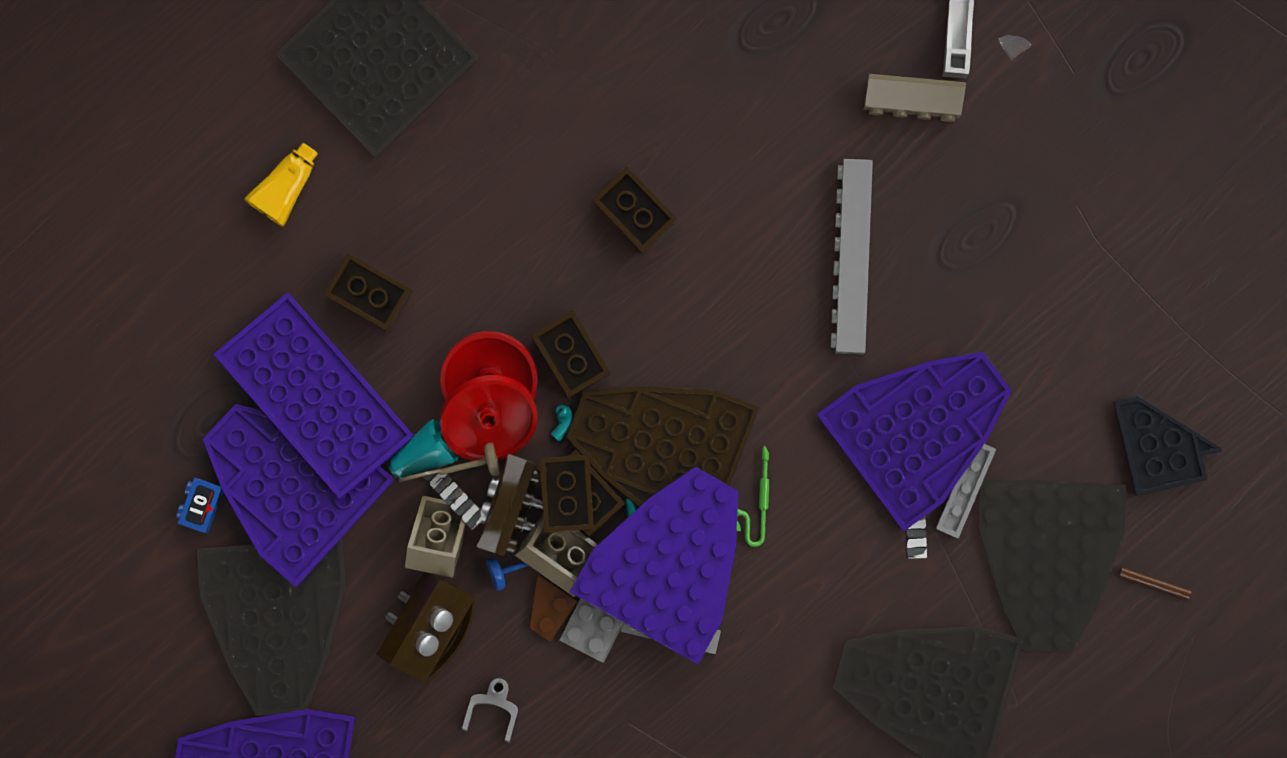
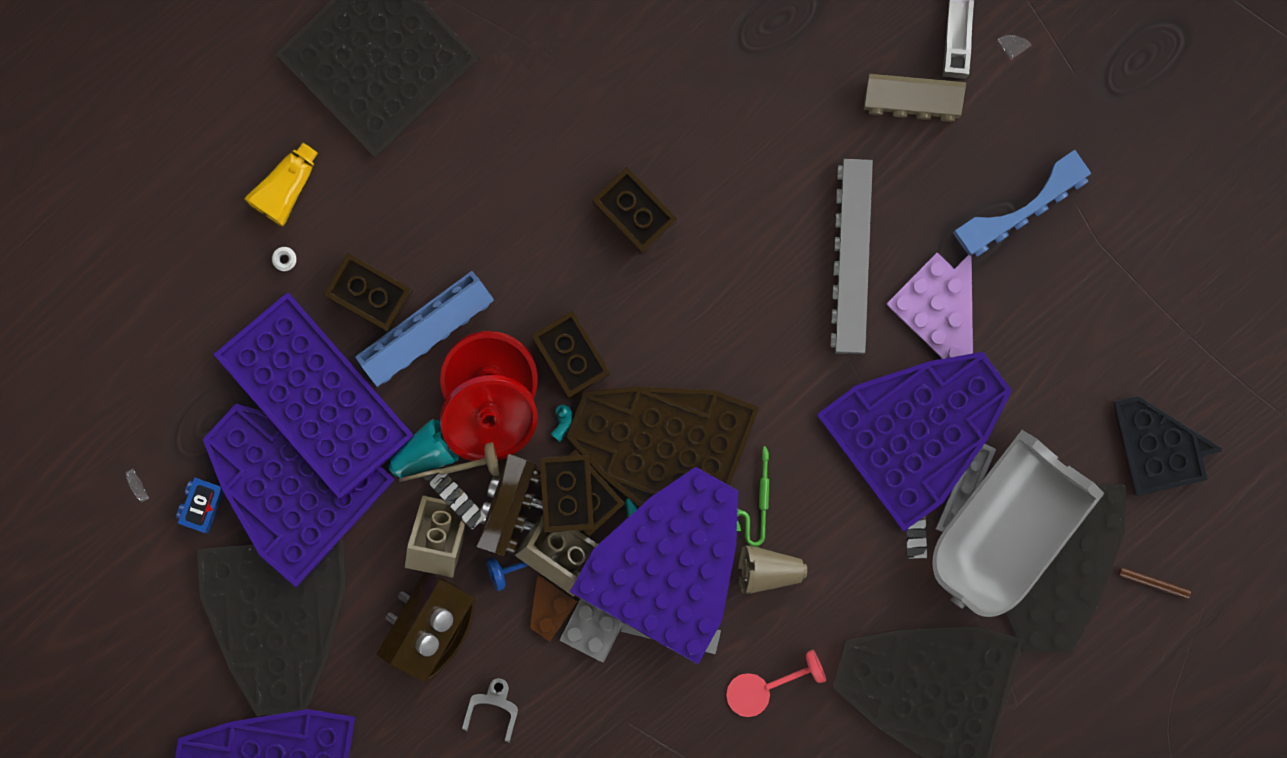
(136, 485): none -> clear tile
(279, 253): none -> white plate
(424, 328): none -> medium blue brick
(750, 694): none -> coral piece
(768, 570): none -> dark tan cone
(939, 306): none -> lavender wing
(981, 231): none -> medium blue arch
(1012, 528): none -> light grey panel

